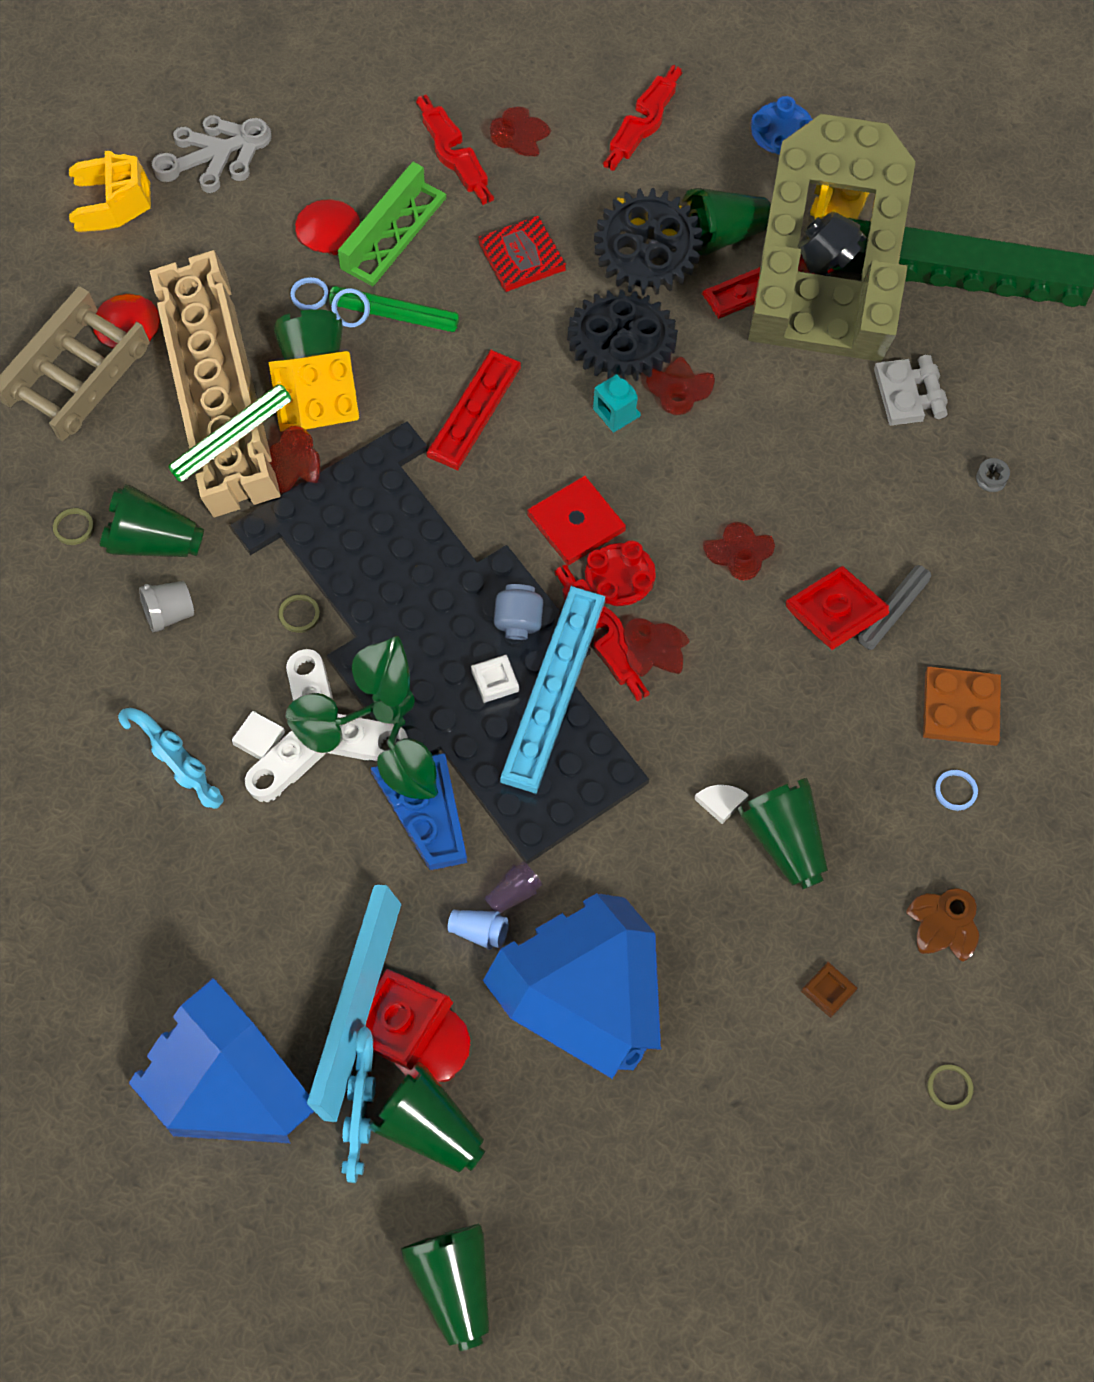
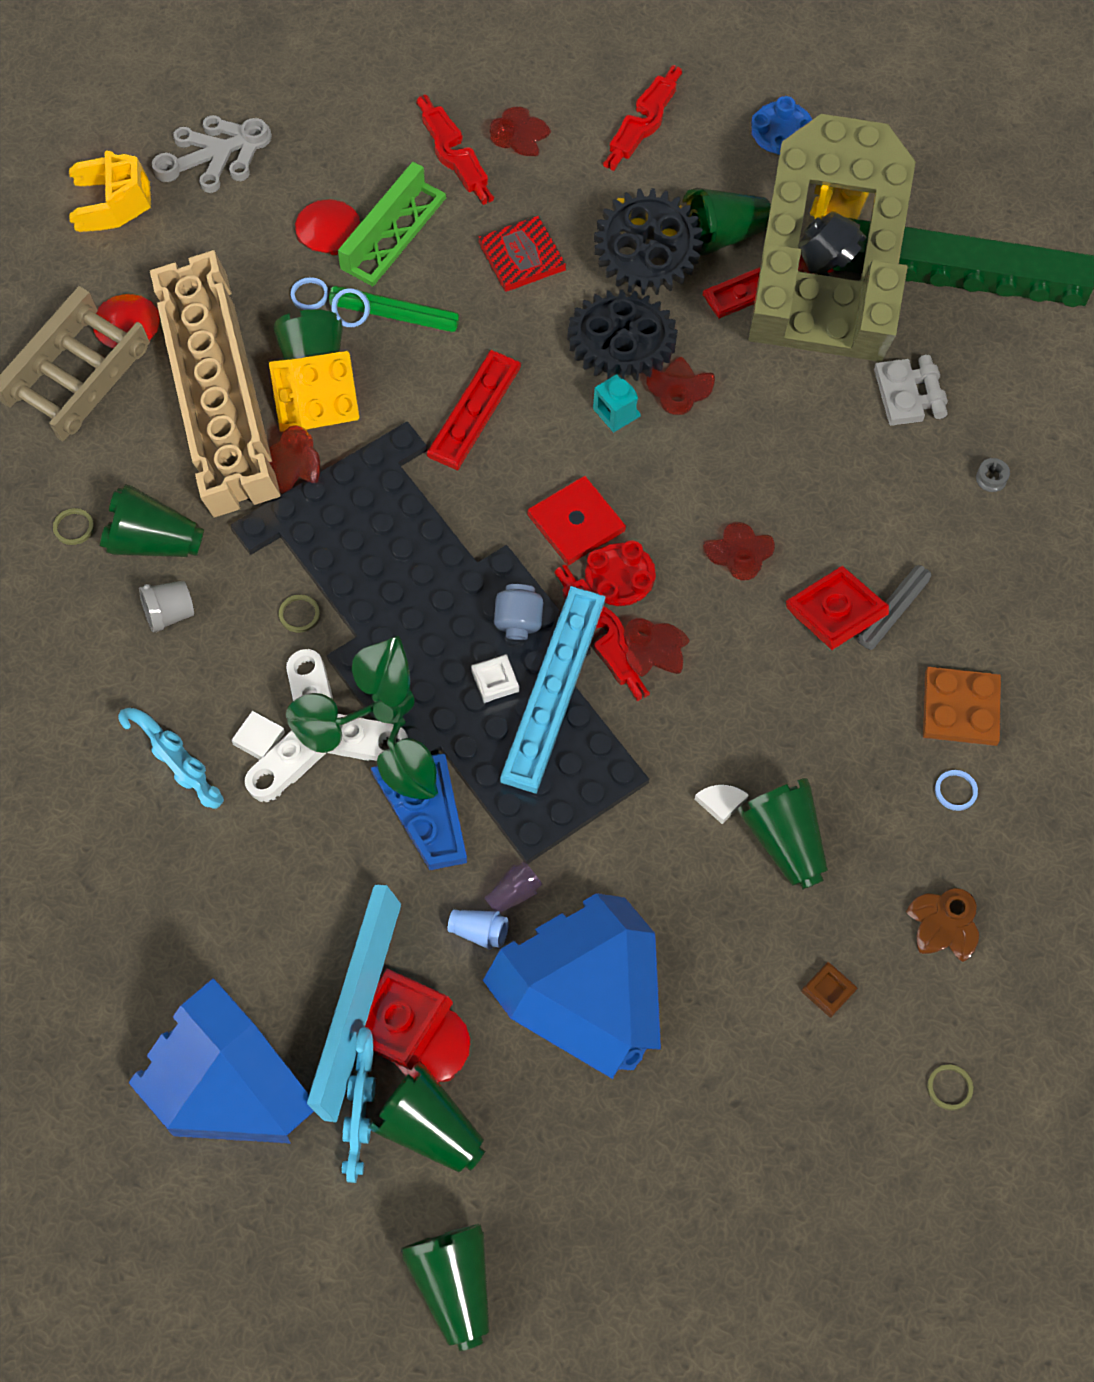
(229, 432): axle -> none

